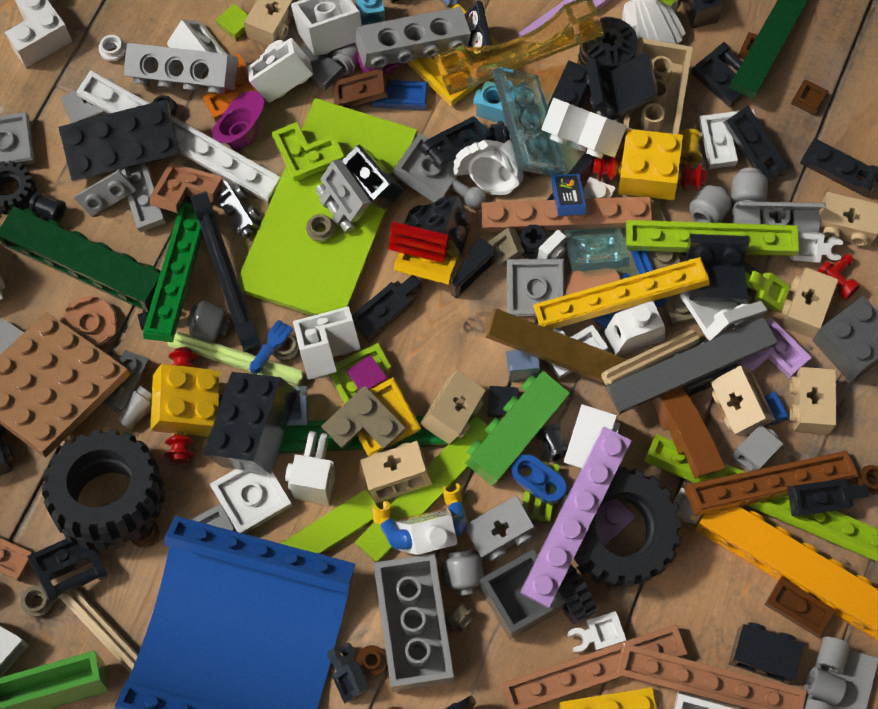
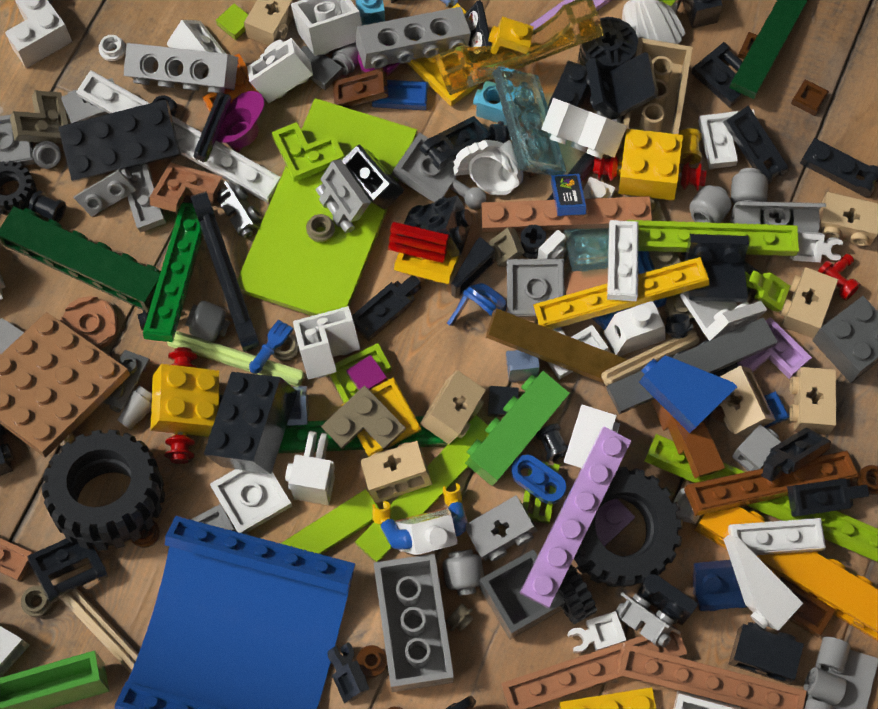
(44, 122): none -> dark tan plate
(46, 154): none -> light grey plate
(212, 127): none -> black axle
(474, 293): none -> blue piece
(511, 35): none -> yellow bracket
(622, 261): none -> white tile
(657, 625): none -> light grey hinge
(667, 598): none -> black plate
(678, 325): none -> black plate
(685, 390): none -> blue slope
(716, 586): none -> dark blue bracket
(761, 589): none -> white slope
(781, 536): none -> white tile
(794, 453): none -> black hinge

